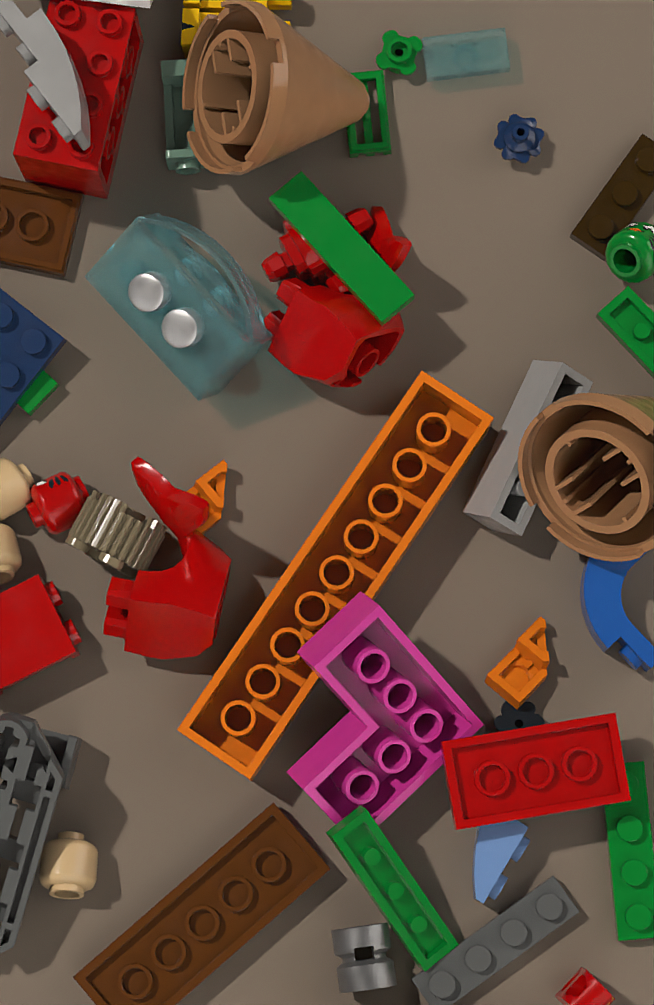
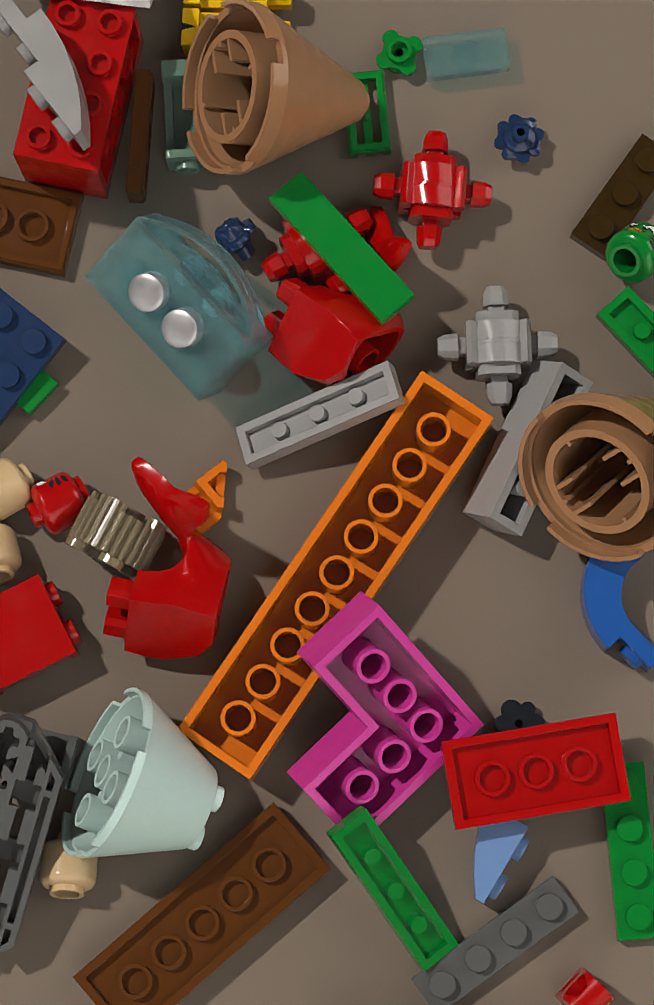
(138, 785): none -> light aqua cone
(140, 136): none -> reddish brown tile
(235, 237): none -> dark blue plant
(320, 415): none -> light grey plate
(364, 973): flat silver wheel -> none
(432, 190): none -> red piece
(497, 345): none -> light grey piece
(523, 667): orange slope -> none

